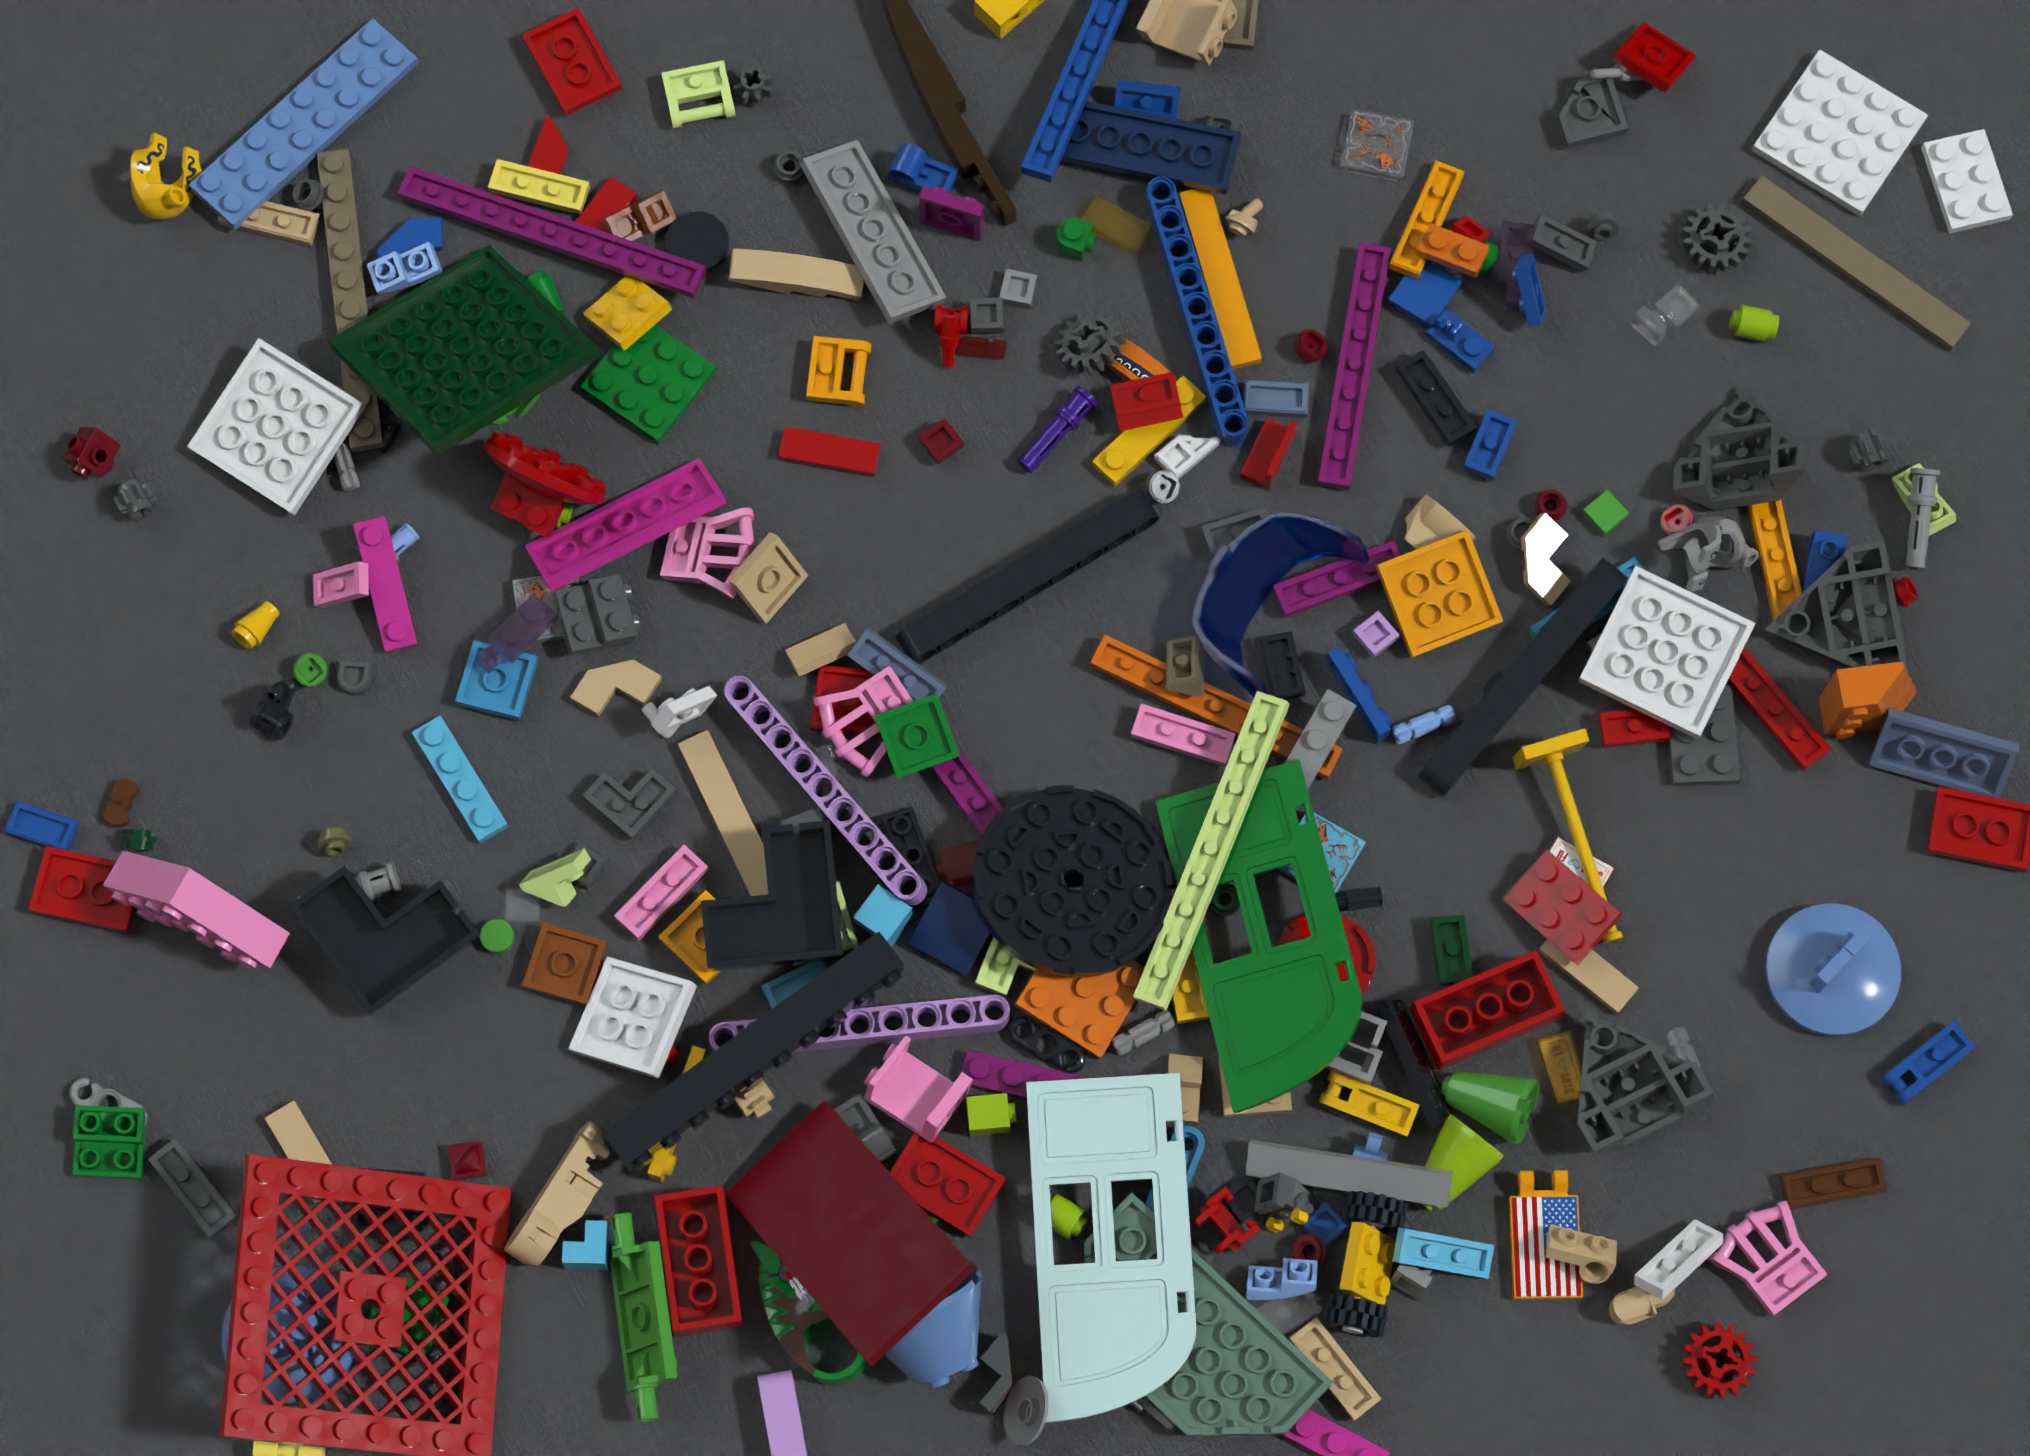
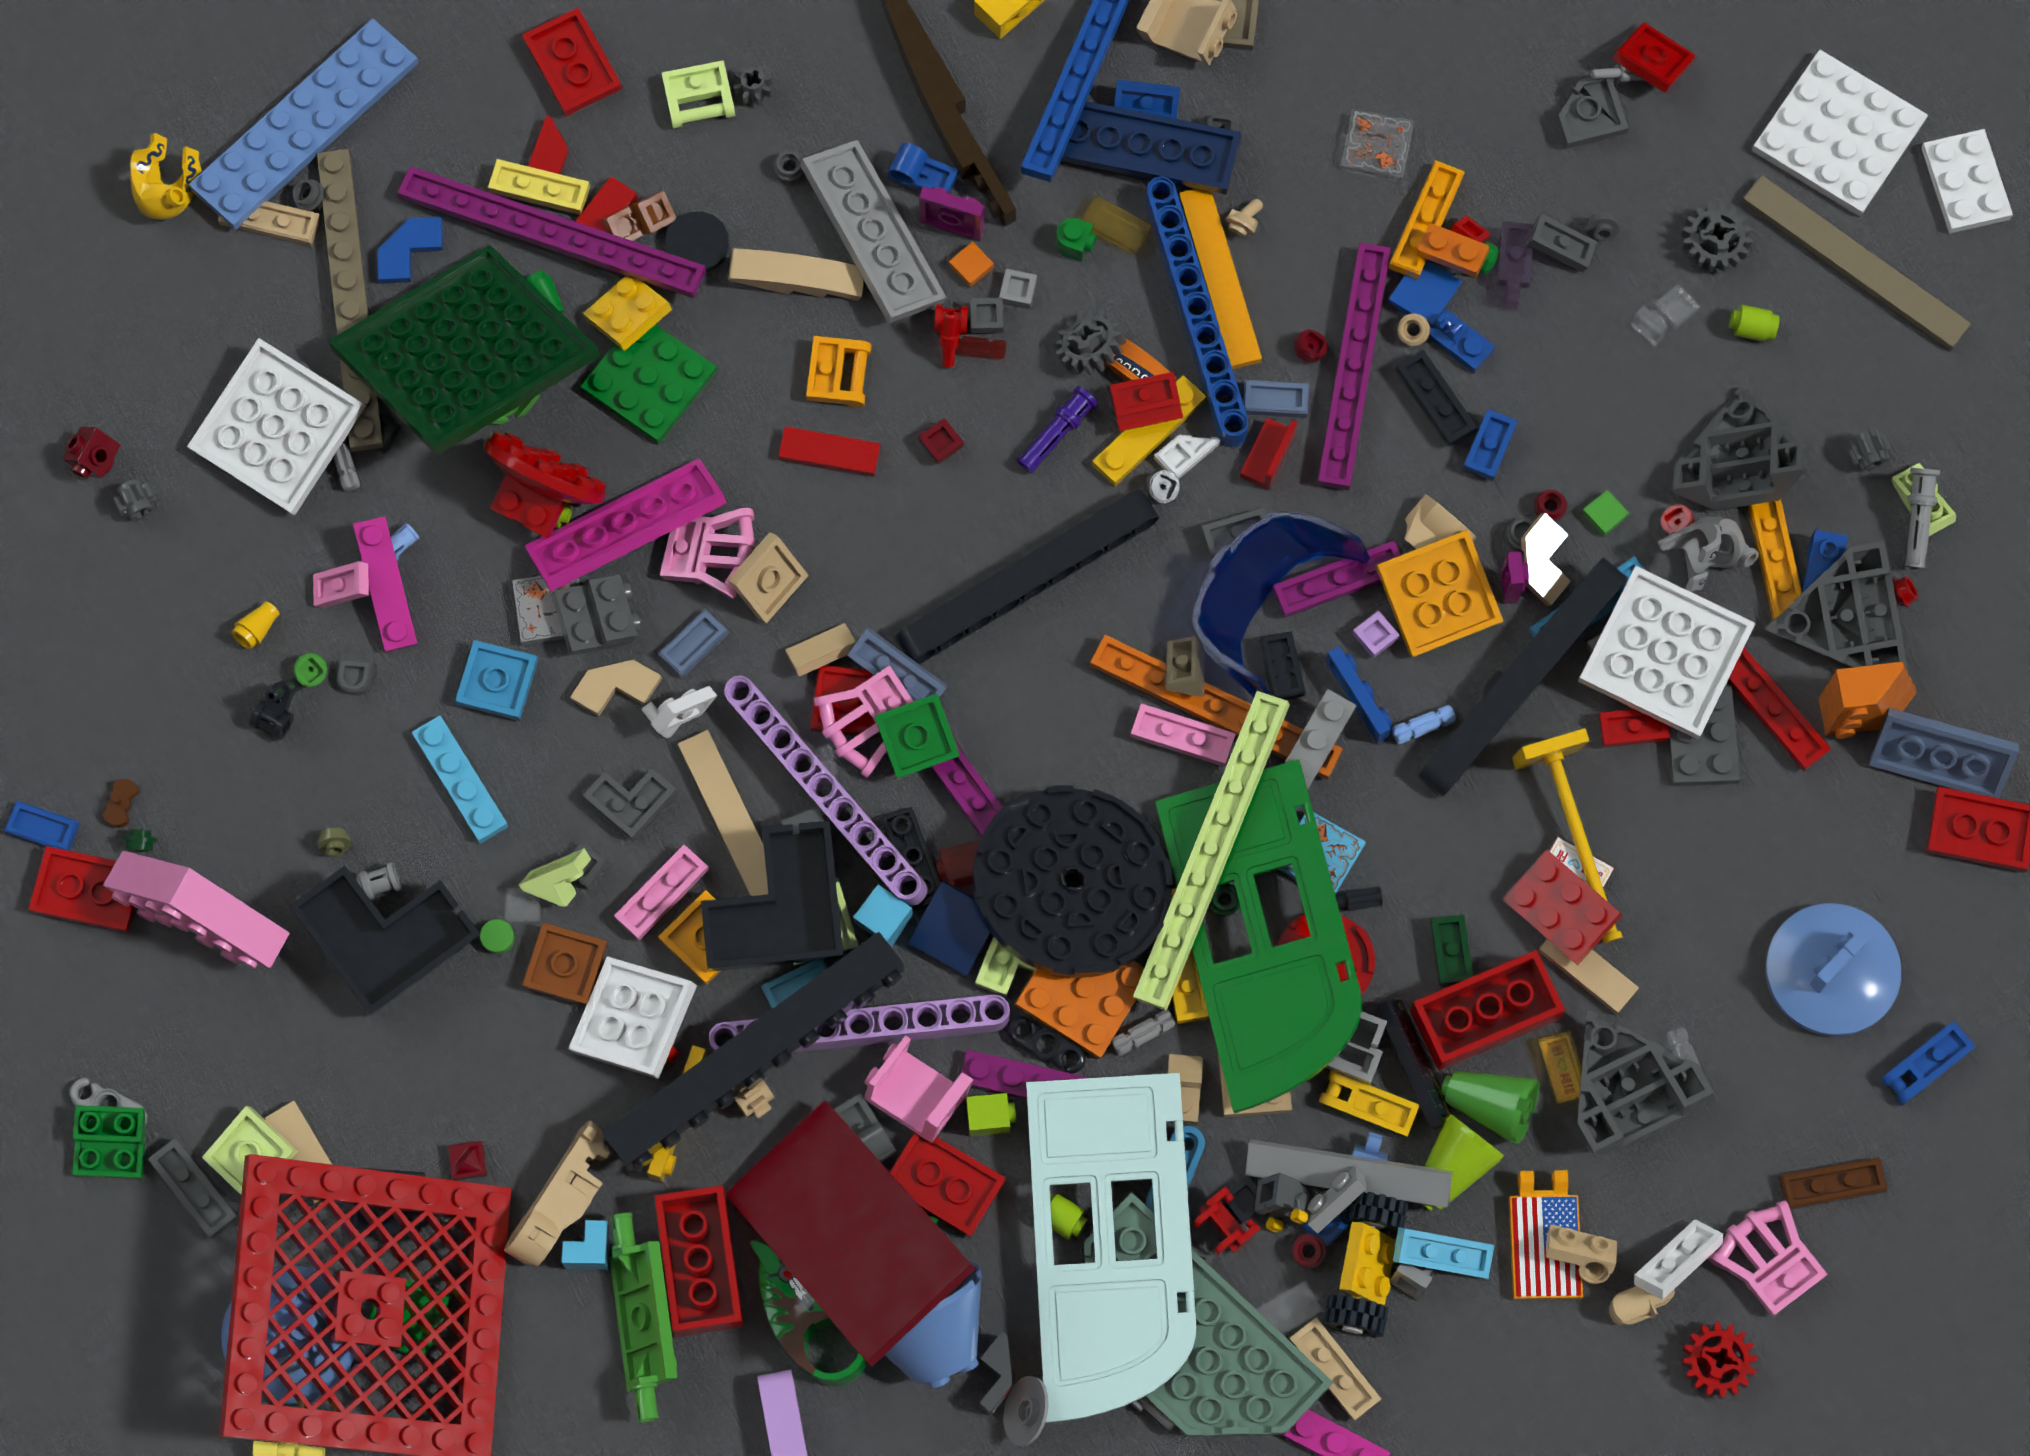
(244, 1136): none -> yellowish green plate
(405, 269): light blue slope -> none
(517, 632): clear purple plate -> none
(693, 643): none -> sand blue tile
(971, 264): none -> orange tile
(1272, 1283): light blue slope -> none
(1344, 1191): none -> light grey plate
(1403, 331): none -> tan plate
(1513, 577): none -> magenta plate
(1531, 300): blue plate -> none

